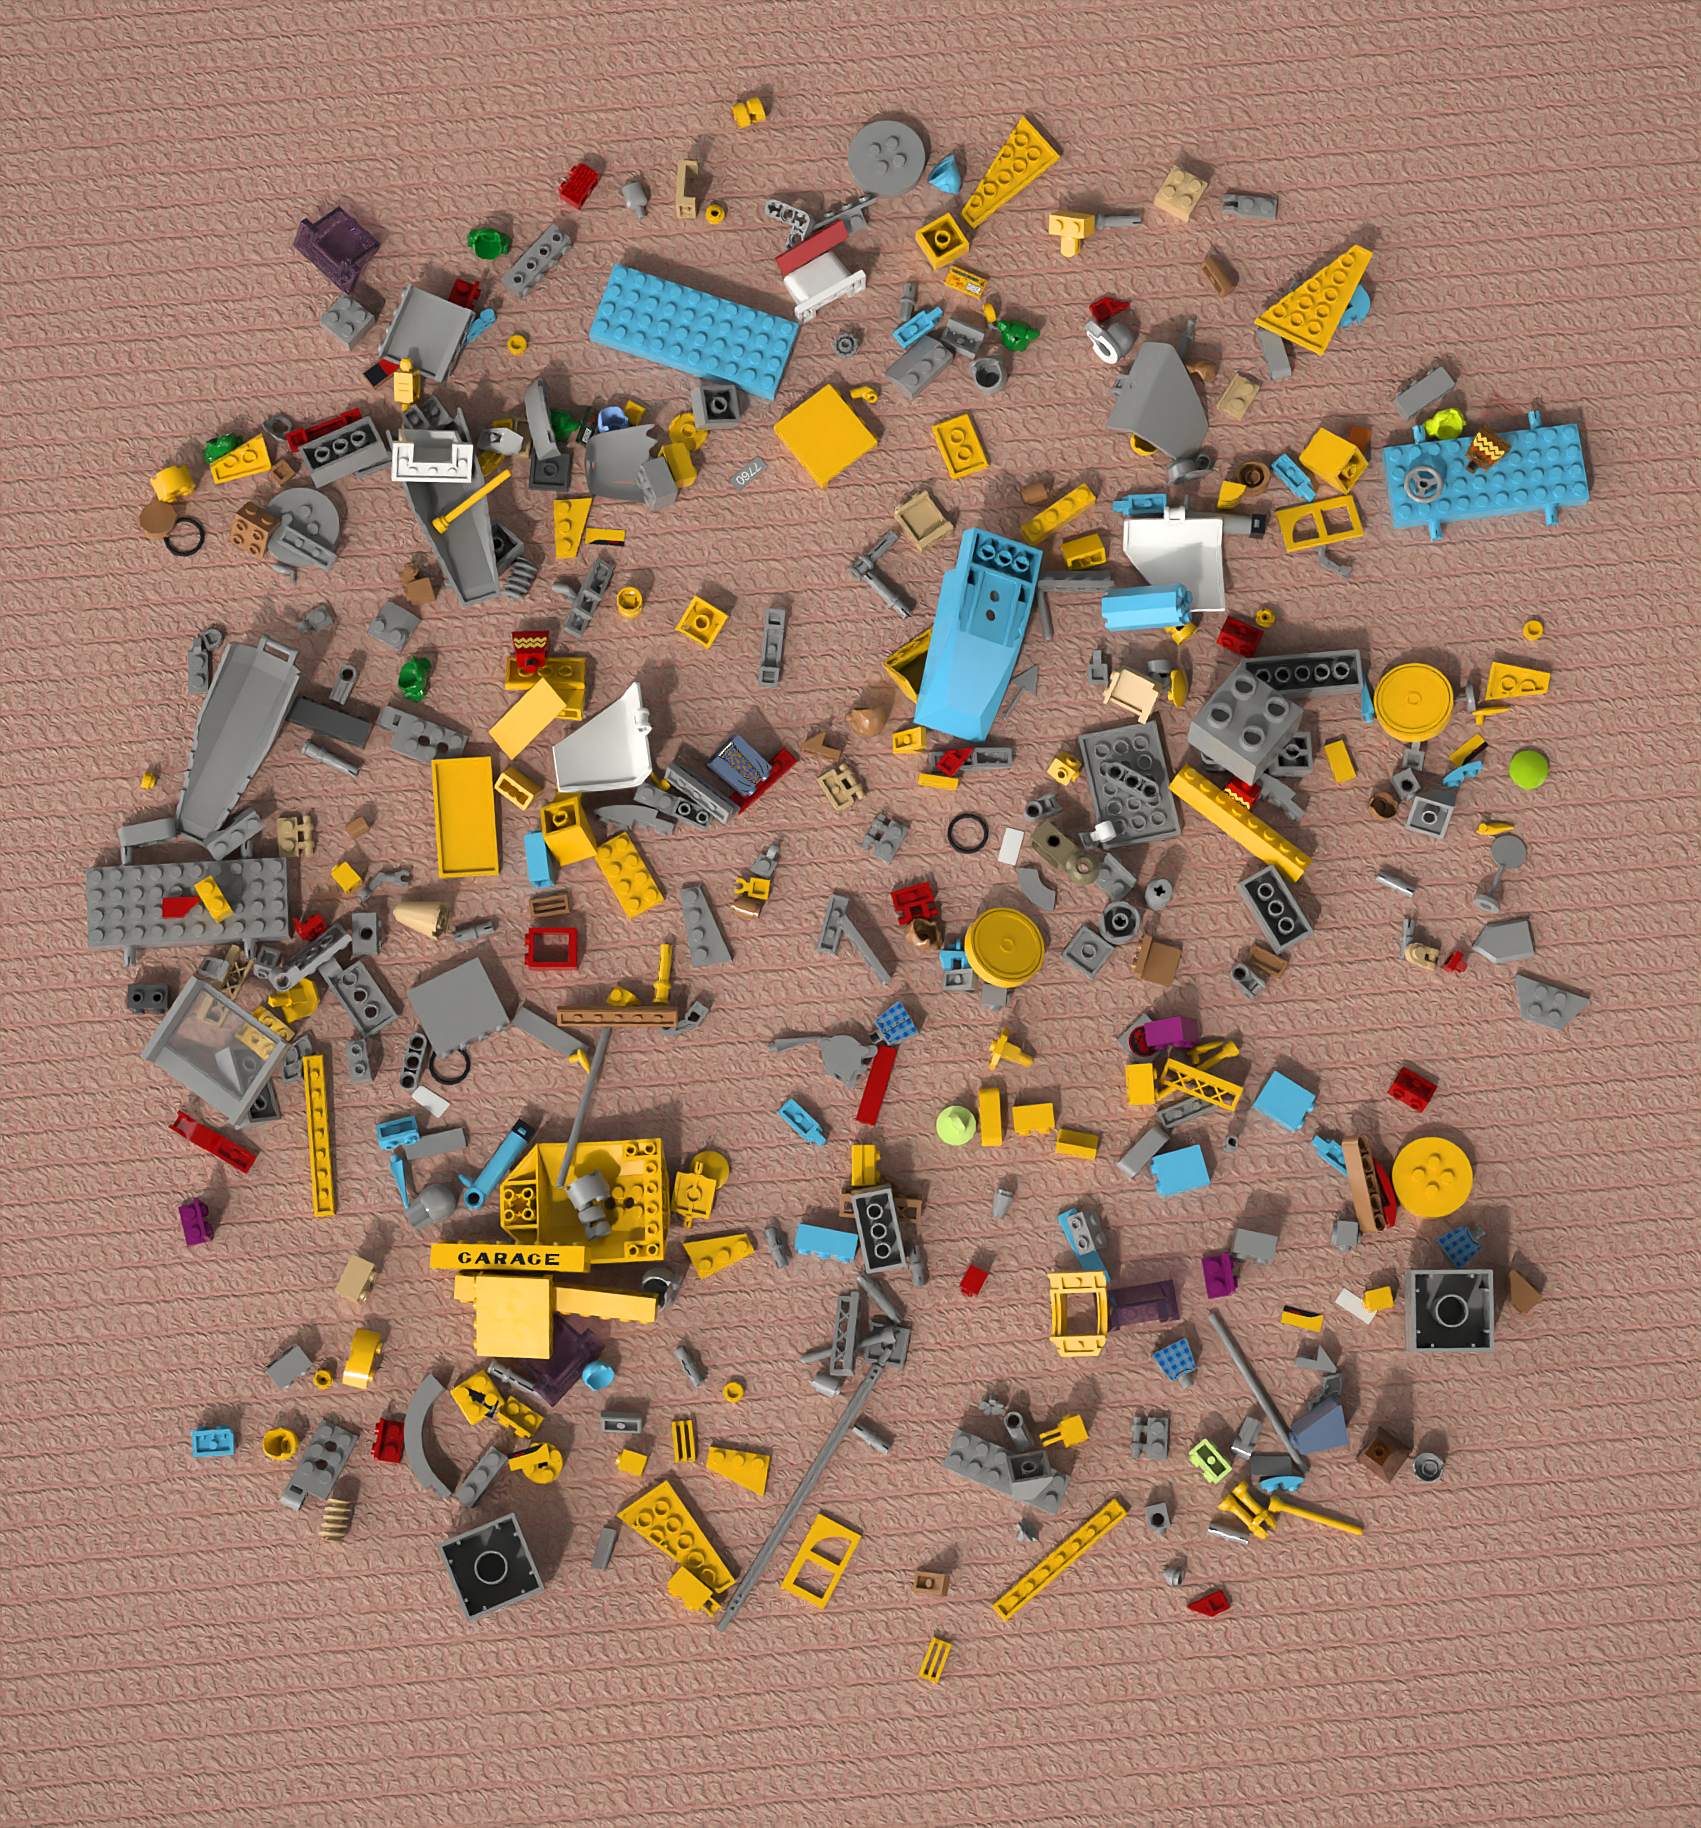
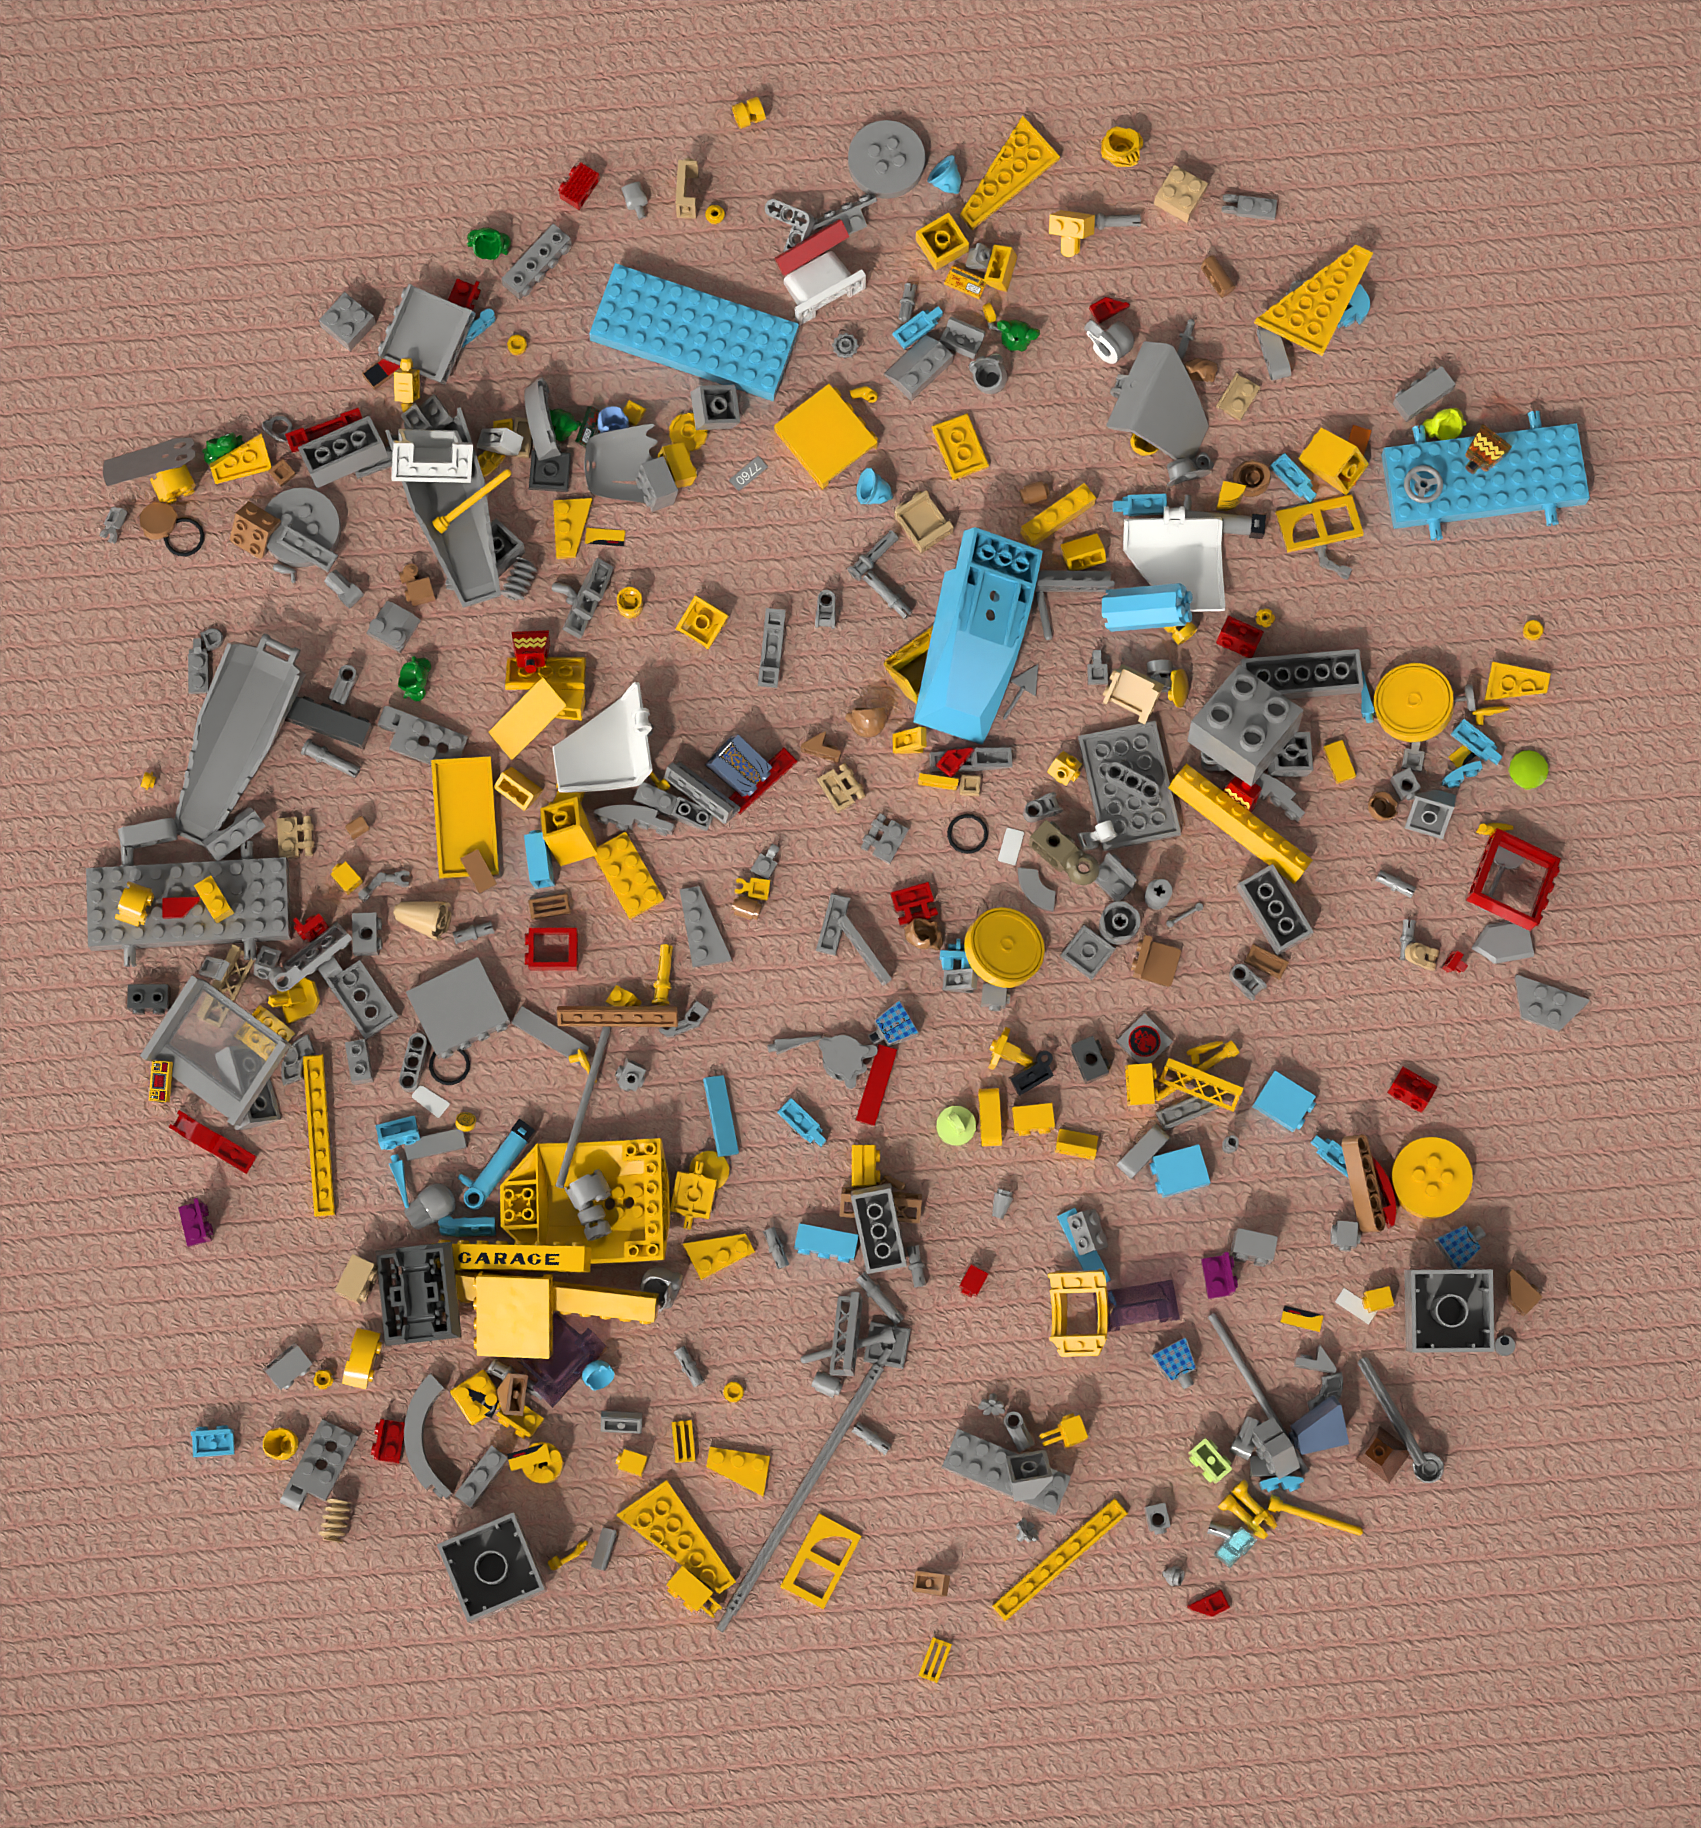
(113, 521): none -> light grey plate
(134, 904): none -> yellow brick
(147, 461): none -> light grey piece
(160, 1081): none -> tile
(317, 619): light grey plate -> none
(336, 247): clear purple windscreen -> none
(346, 591): none -> light grey piece
(420, 1293): none -> dark grey piece
(465, 1121): none -> yellow tile
(467, 1226): none -> medium azure hinge
(478, 871): none -> medium nougat tile
(512, 1394): none -> medium nougat slope
(556, 1563): none -> yellow piece
(630, 1068): none -> light grey brick
(721, 1116): none -> medium azure tile
(825, 613): none -> light grey piece
(872, 488): none -> medium azure piece
(970, 785): none -> tan tile
(978, 257): none -> light grey bracket
(1000, 267): none -> yellow brick
(1032, 1074): none -> black hinge
(1094, 1071): none -> dark grey brick
(1122, 146): none -> yellow helmet
(1155, 1440): light grey plate -> none
(1174, 1031): magenta brick -> none
(1198, 907): none -> light grey hinge
(1235, 1546): none -> clear light blue slope
(1275, 1448): none -> light grey piece
(1392, 1411): none -> light grey axle
(1476, 742): none -> medium azure hinge
(1504, 1345): none -> light grey tile
(1527, 851): none -> red window

